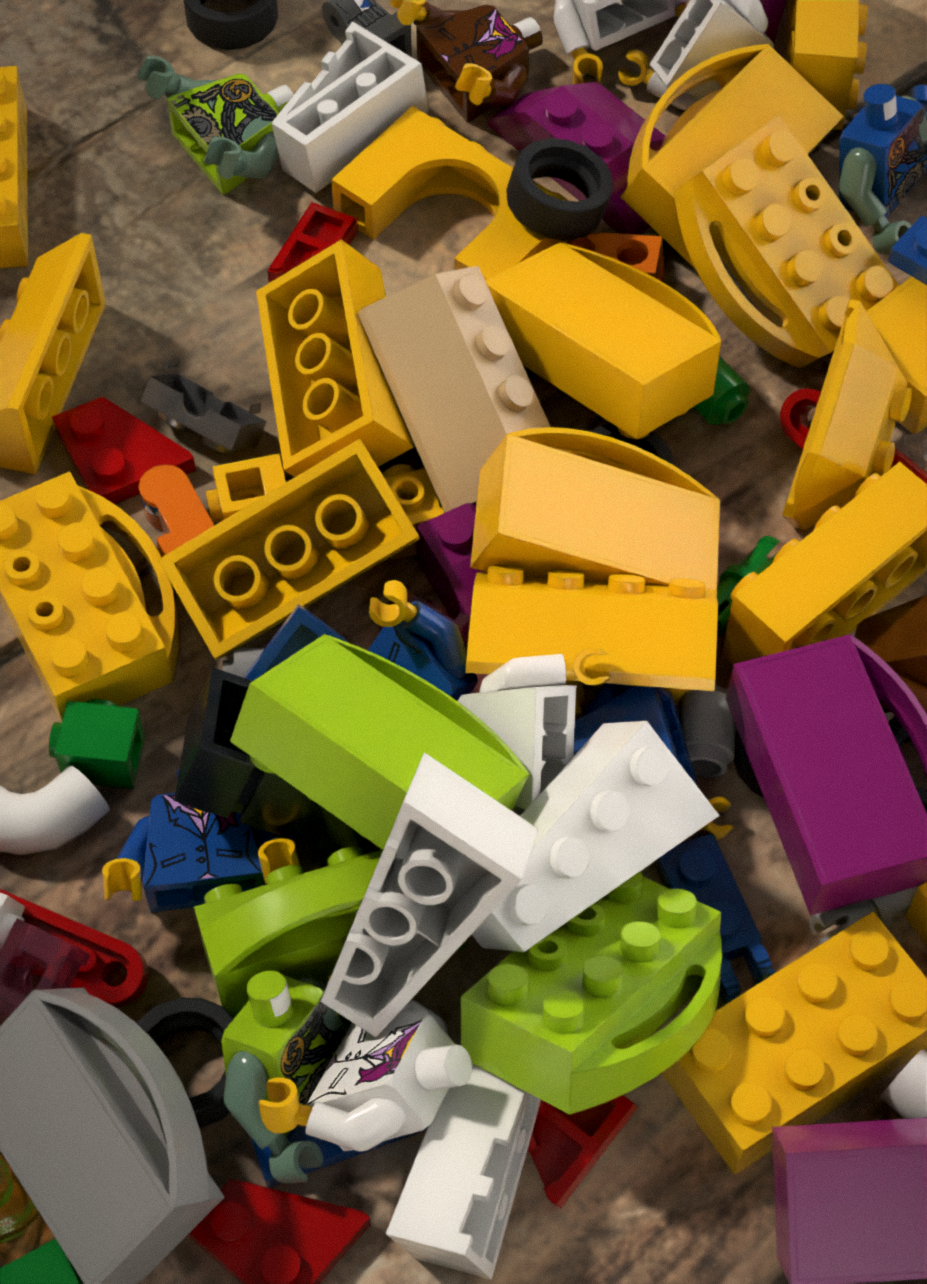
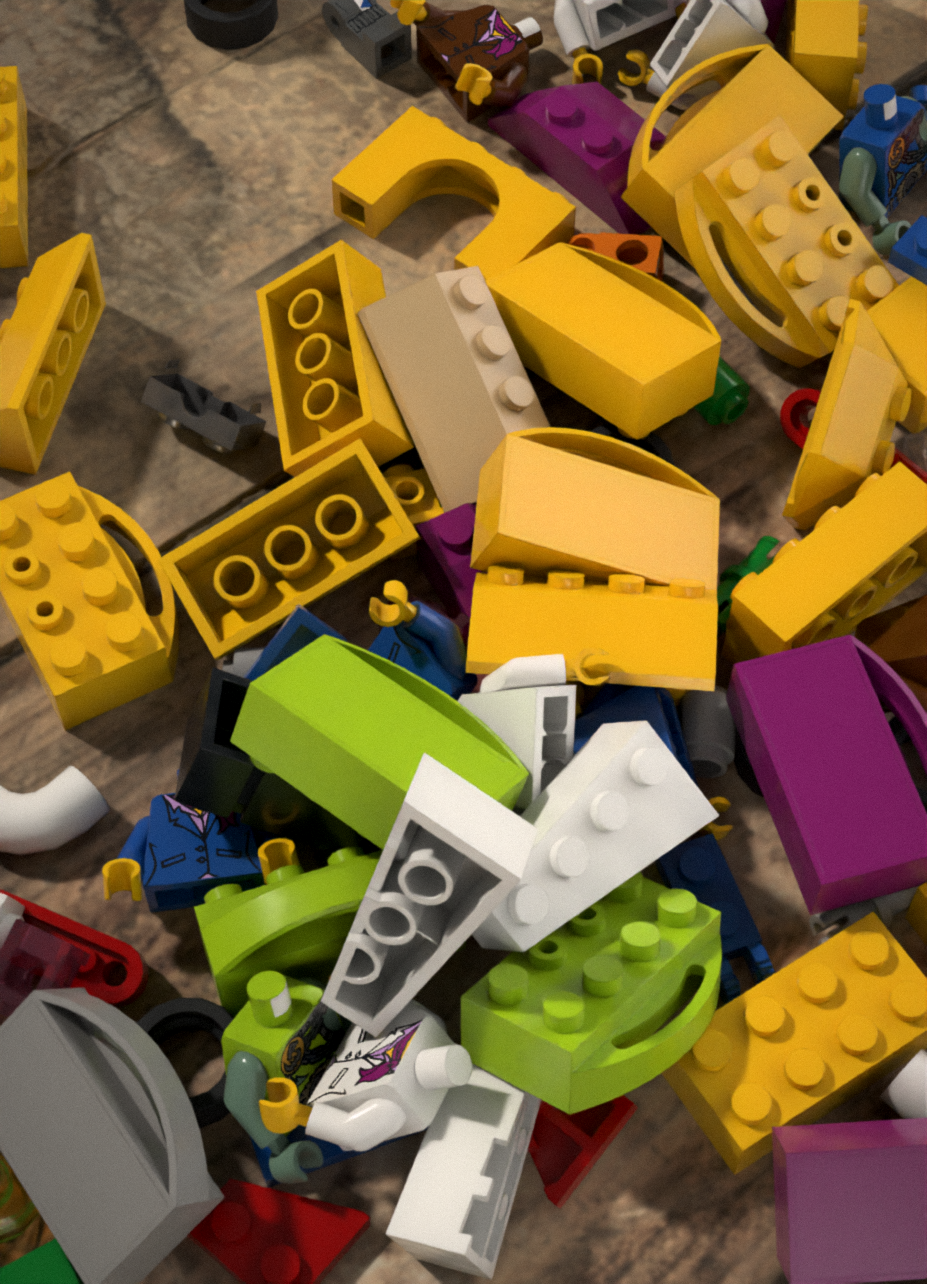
(99, 742): green brick -> none
(115, 448): red wing -> none
(172, 507): orange leg -> none
(220, 121): torso -> none
(242, 484): yellow brick -> none
(312, 234): red tile -> none
(346, 107): white wedge -> none
(569, 163): black tyre -> none

